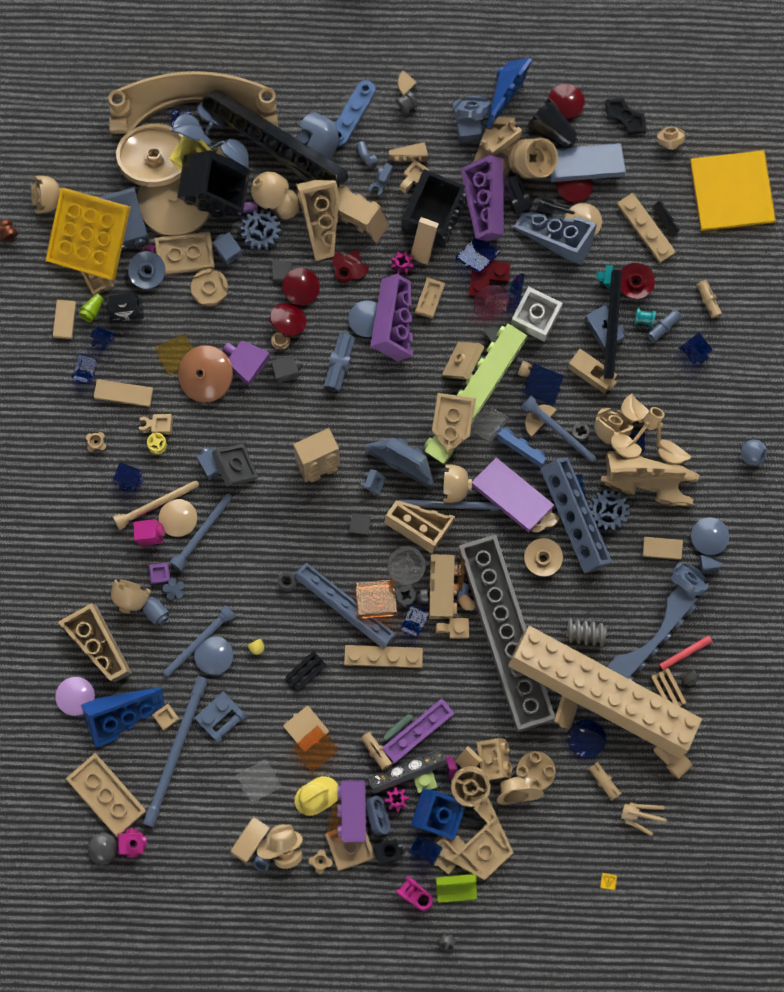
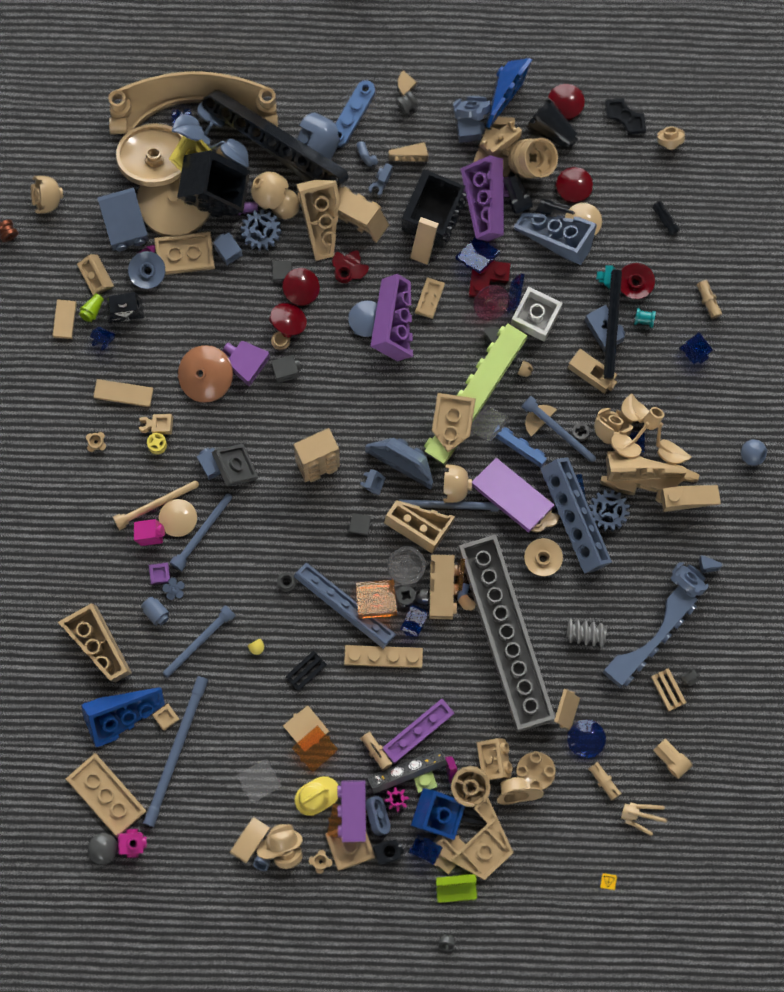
(72, 694): lavender dish -> none
(85, 369): clear blue bracket -> none
(88, 233): yellow tile -> none
(128, 477): clear blue brick -> none
(129, 596): tan cylinder -> none
(173, 352): clear yellow piece -> none
(209, 287): tan tile -> none
(214, 655): sand blue dish -> none
(216, 712): sand blue plate -> none
(339, 362): sand blue piece -> none
(397, 728): sand green piece -> none
(404, 268): dark pink gear -> none
(412, 176): tan plate -> none
(414, 893): dark pink piece -> none
(457, 628): tan plate -> none
(463, 360): tan plate -> none
(468, 758): tan tile -> none
(543, 384): clear blue piece -> none
(589, 163): tile -> none
(605, 692): tan brick -> none
(646, 228): tan plate -> none
(662, 548): tan tile -> none
(664, 325): sand blue pin -> none
(685, 653): coral bar -> none
(689, 497): none -> tan slope
(710, 536): sand blue dish -> none
(732, 190): yellow tile -> none

